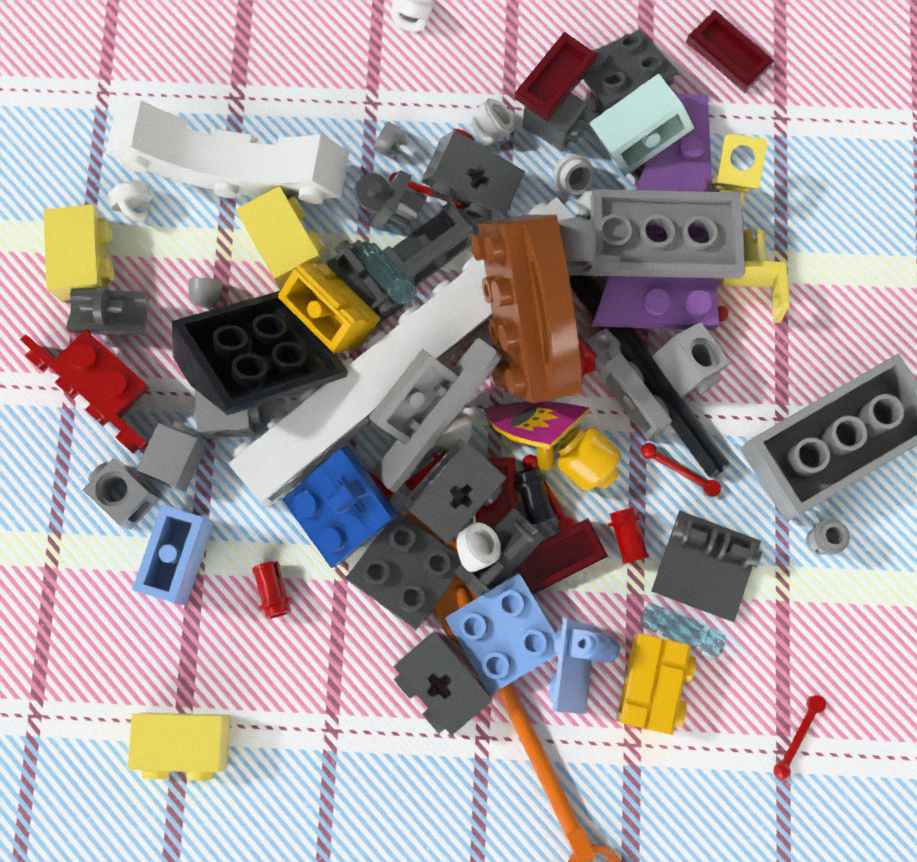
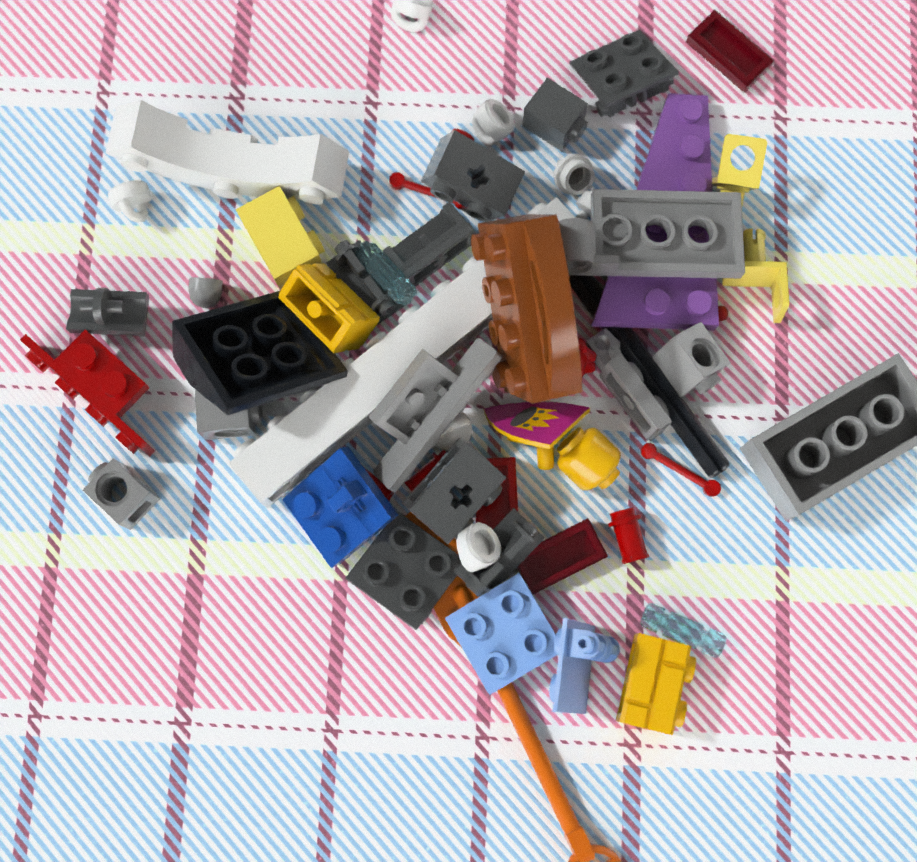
(76, 250): light yellow brick -> none
(172, 455): light grey brick -> none
(173, 555): light blue brick -> none
(179, 743): light yellow brick -> none
(271, 590): red pin -> none
(388, 138): light grey hinge -> none
(393, 200): dark grey hips -> none
(466, 694): dark grey brick -> none
(534, 495): black pin -> none
(555, 76): dark red tile -> none
(564, 522): red hinge -> none
(642, 124): light aqua brick -> none
(706, 566): dark grey hinge -> none
(815, 705): red hinge -> none
(837, 537): light grey pin -> none

